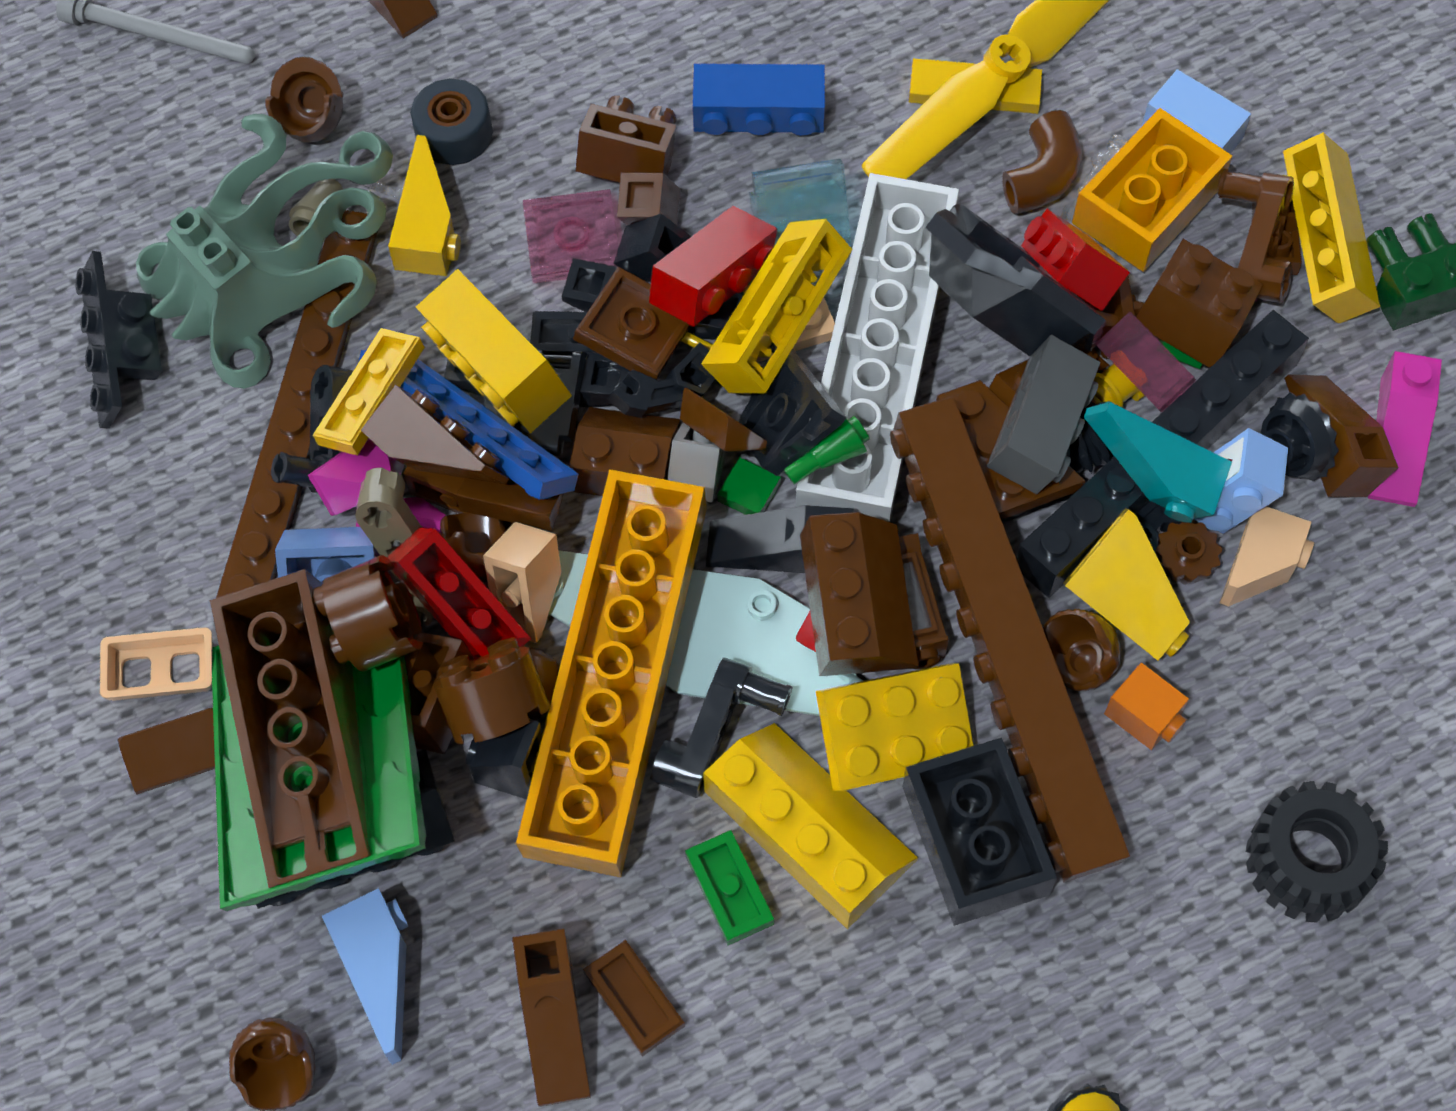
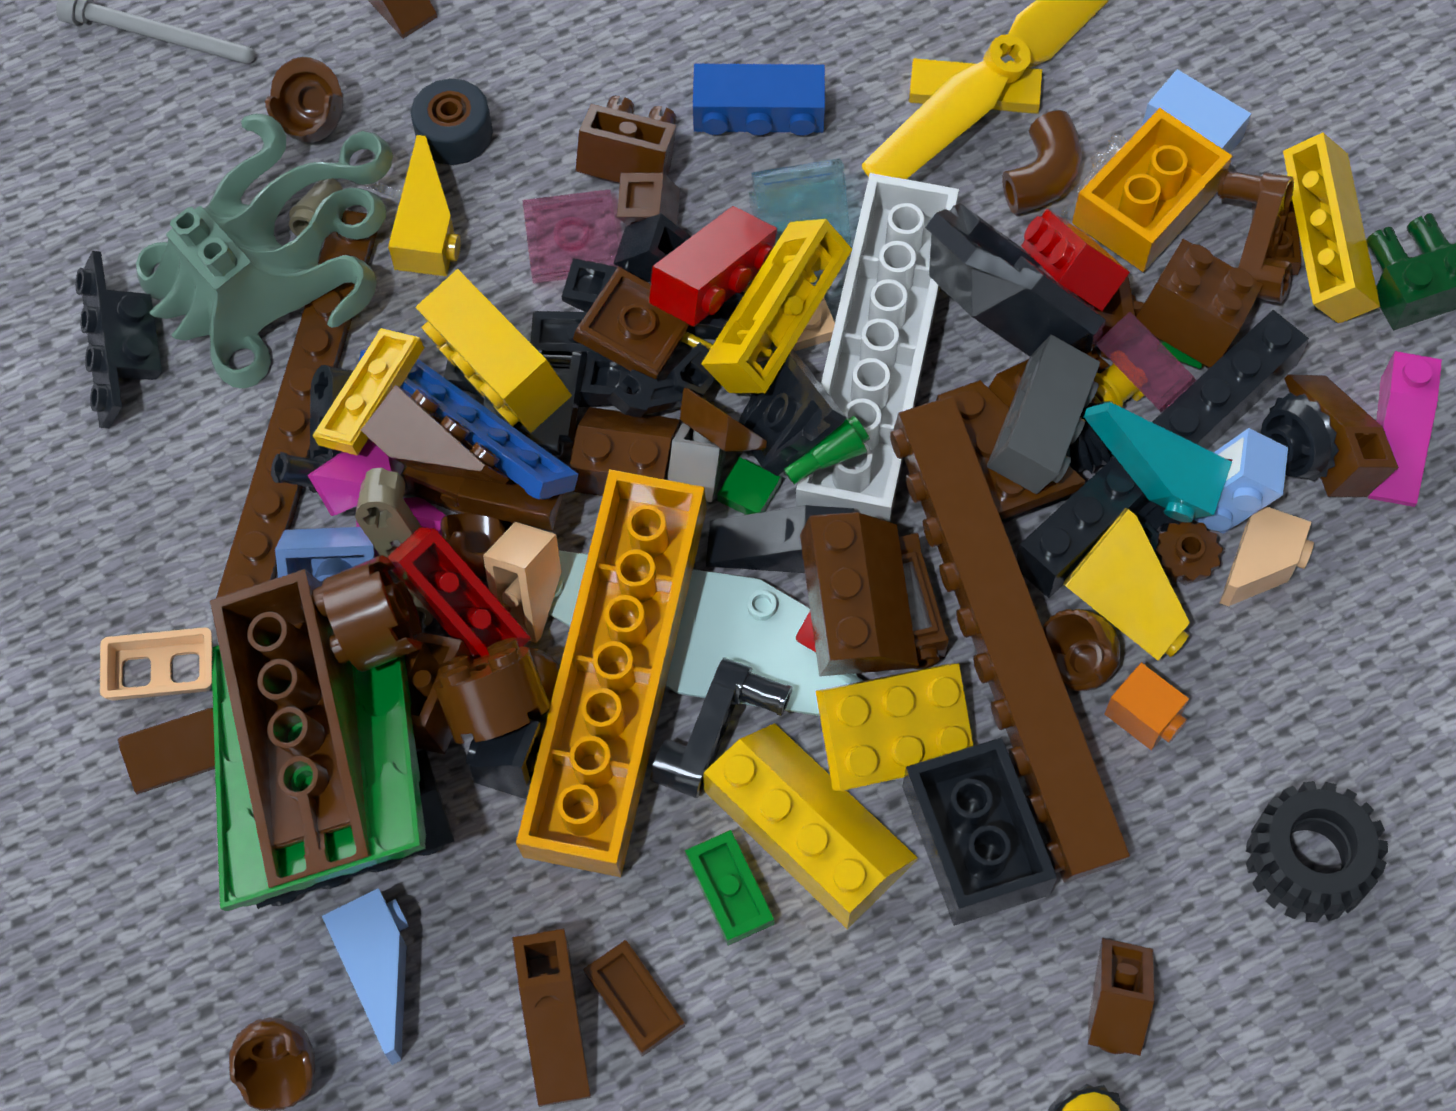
(1121, 997): none -> reddish brown slope

